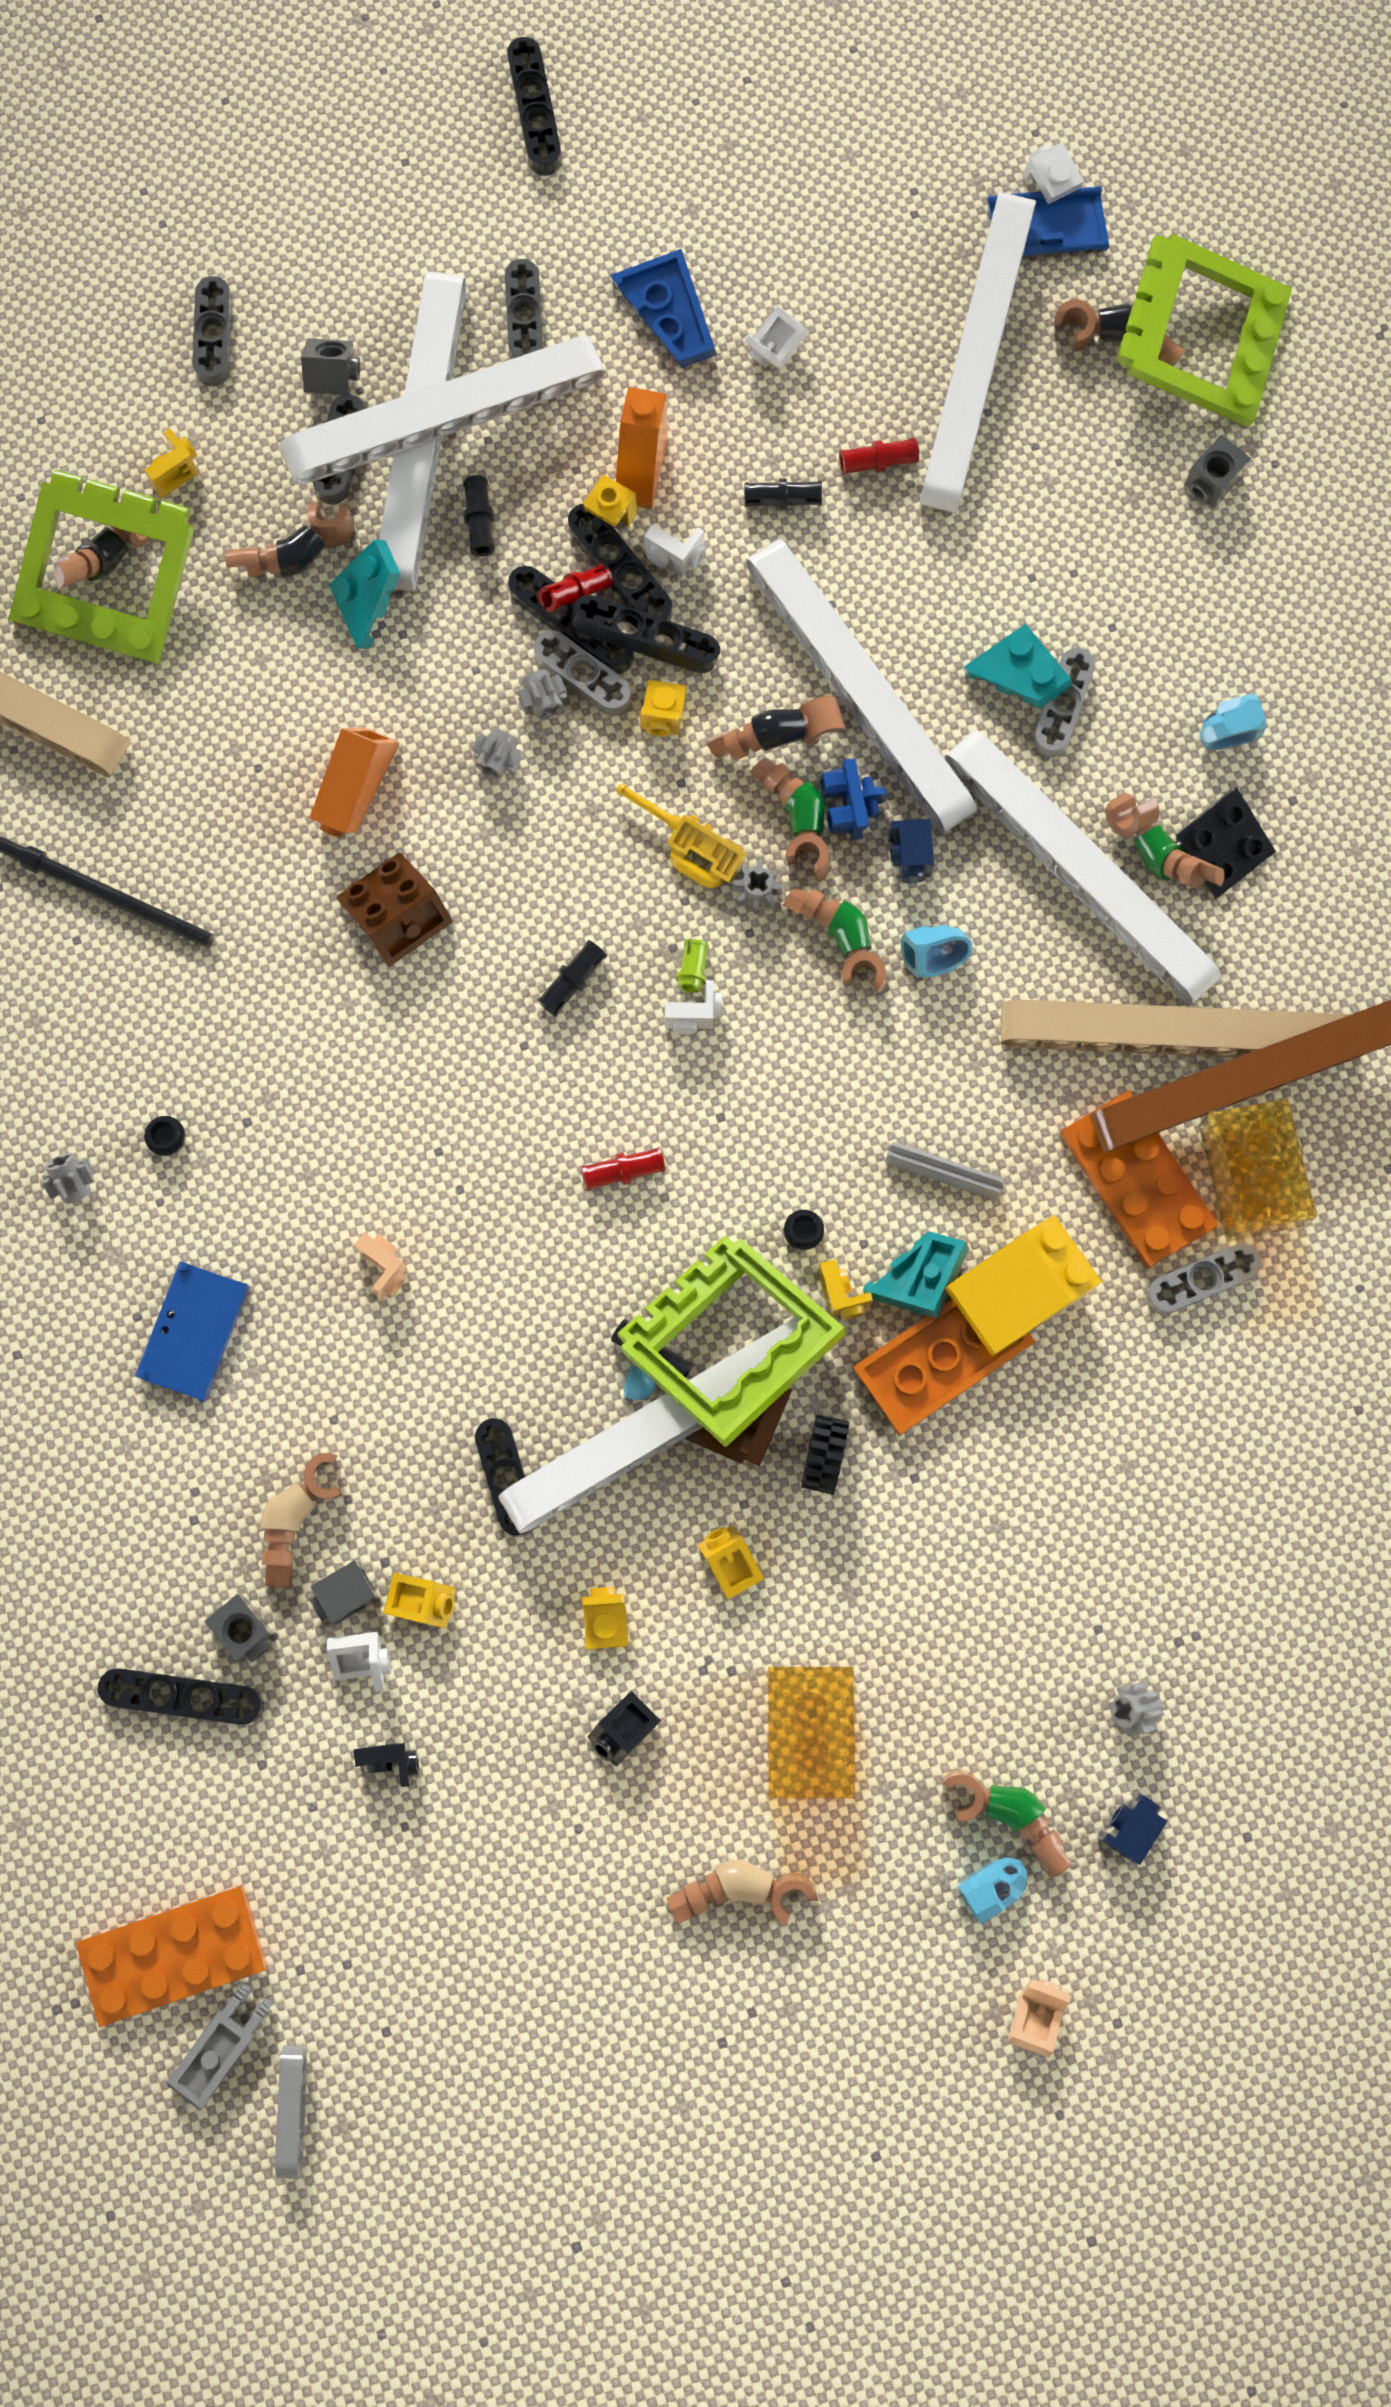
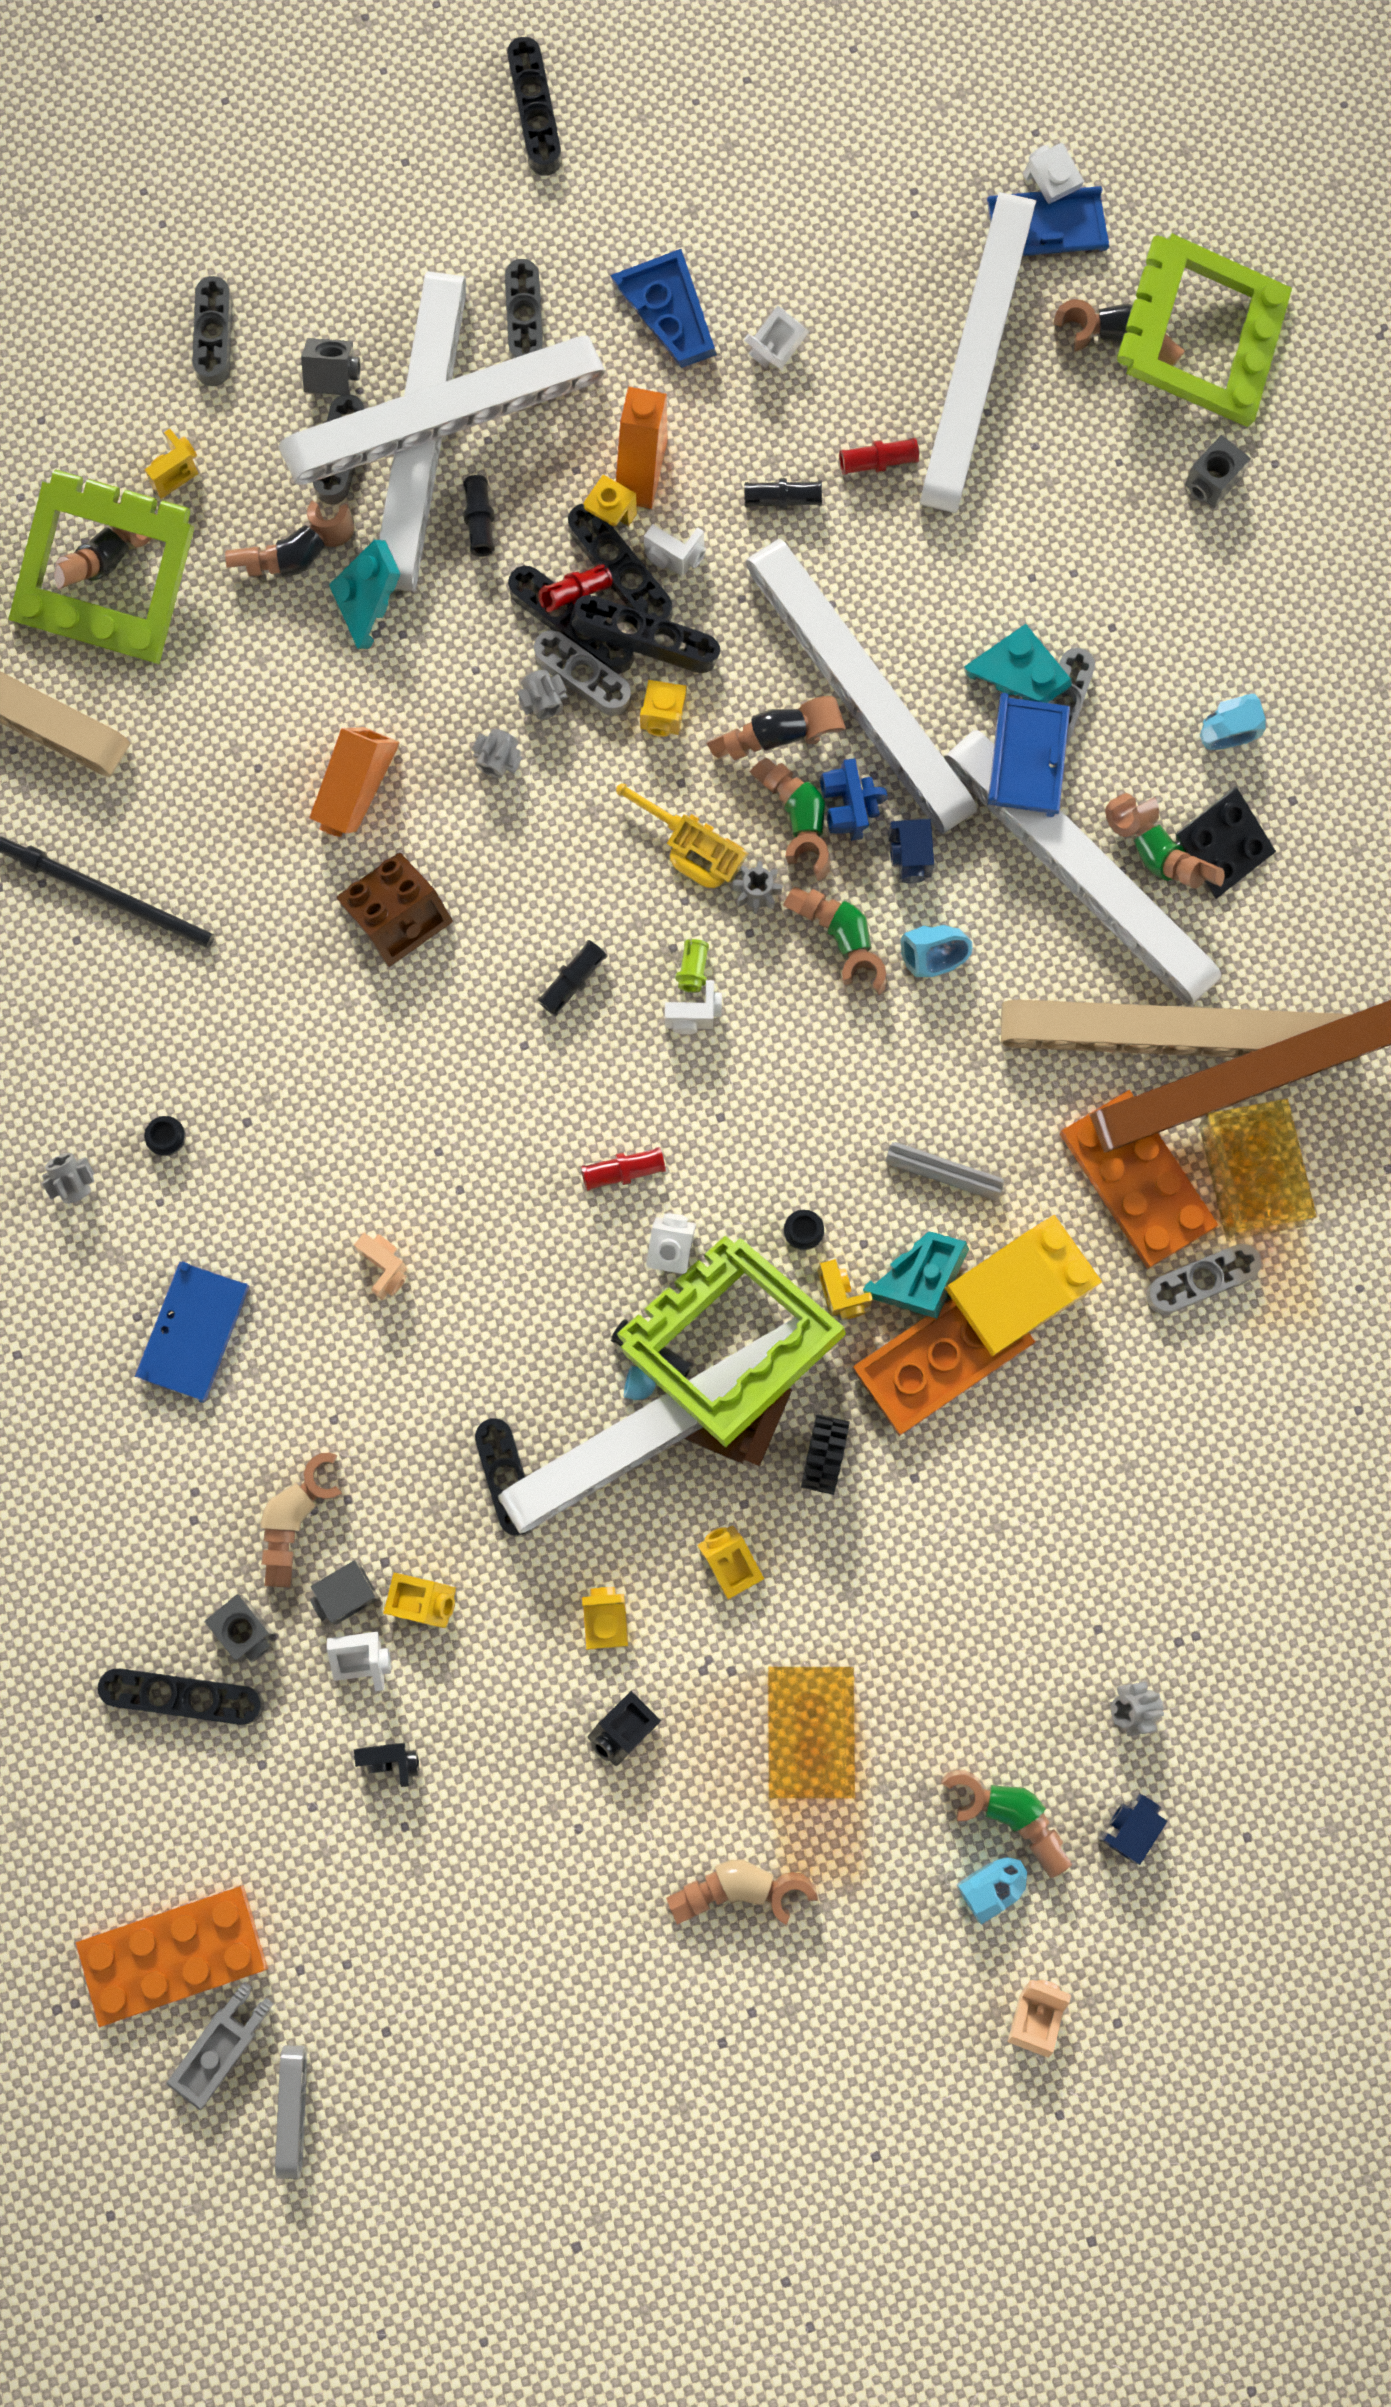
(670, 1243): none -> white bracket
(1025, 743): none -> blue door

